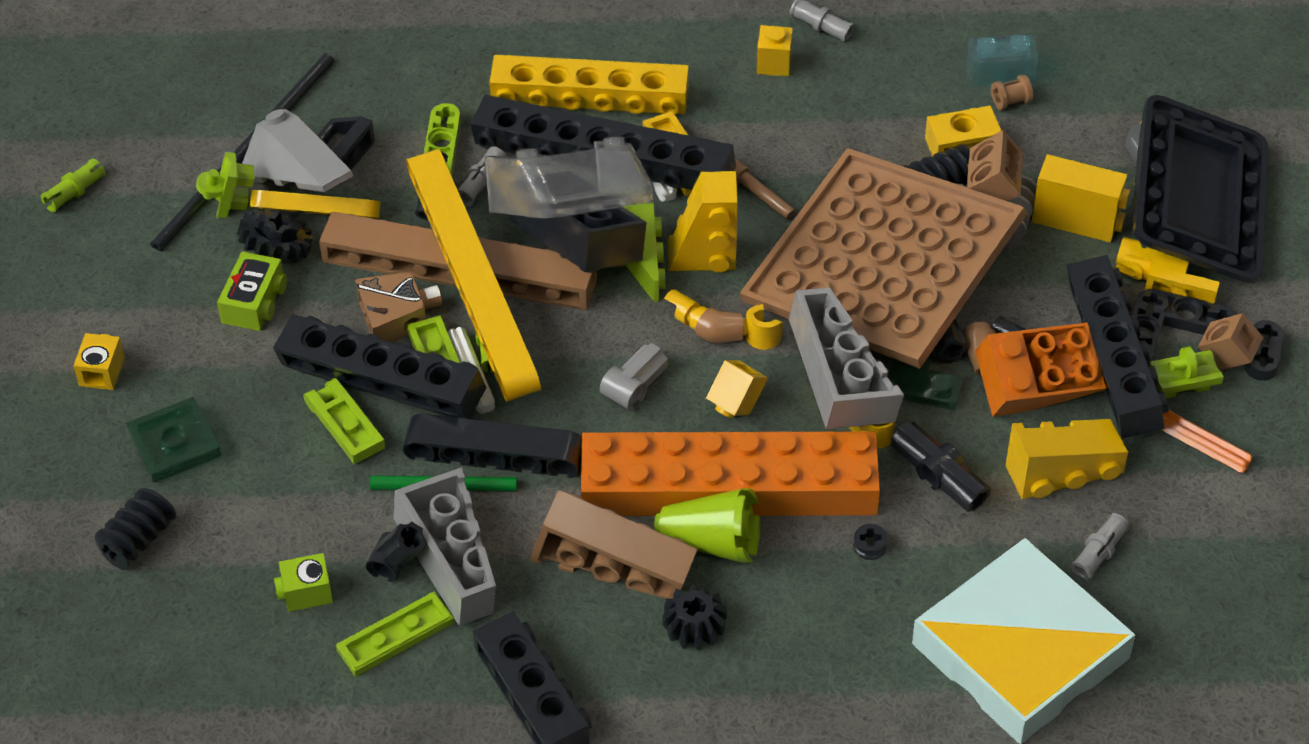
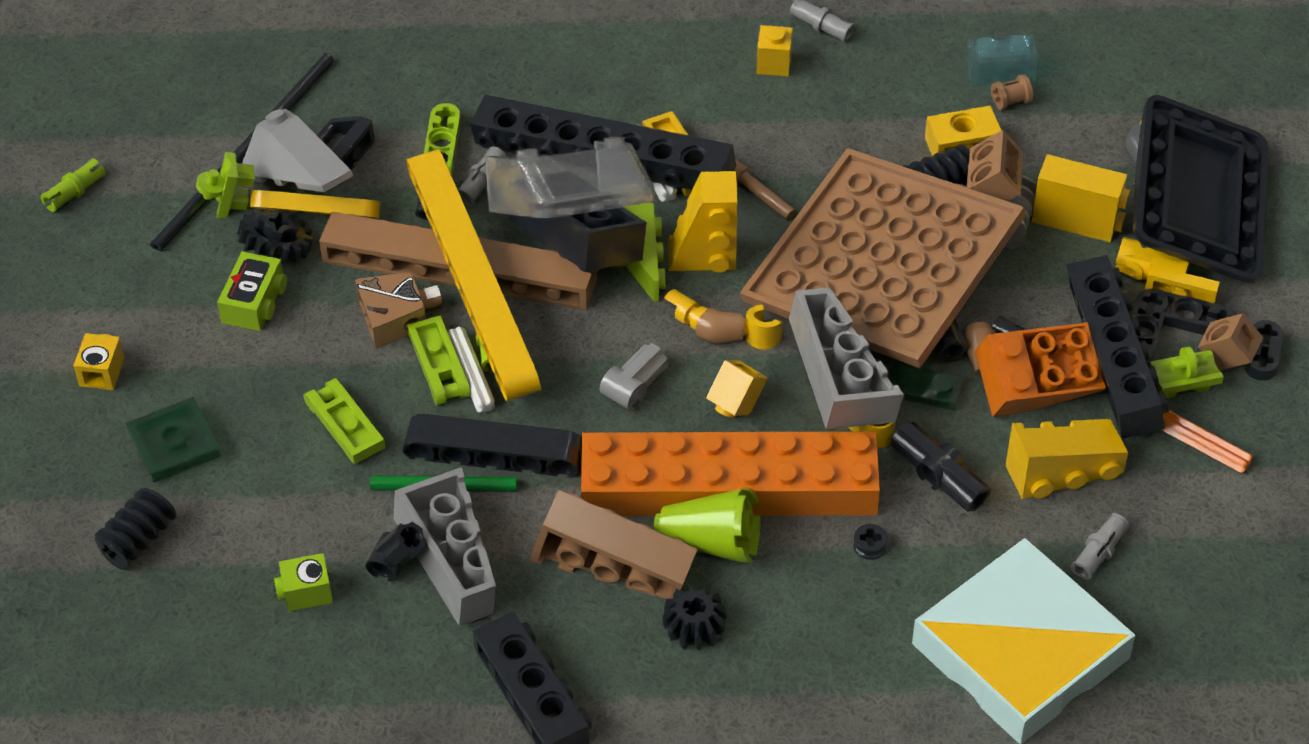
(326, 351): black brick -> none
(394, 634): lime tile -> none
(591, 84): yellow brick -> none

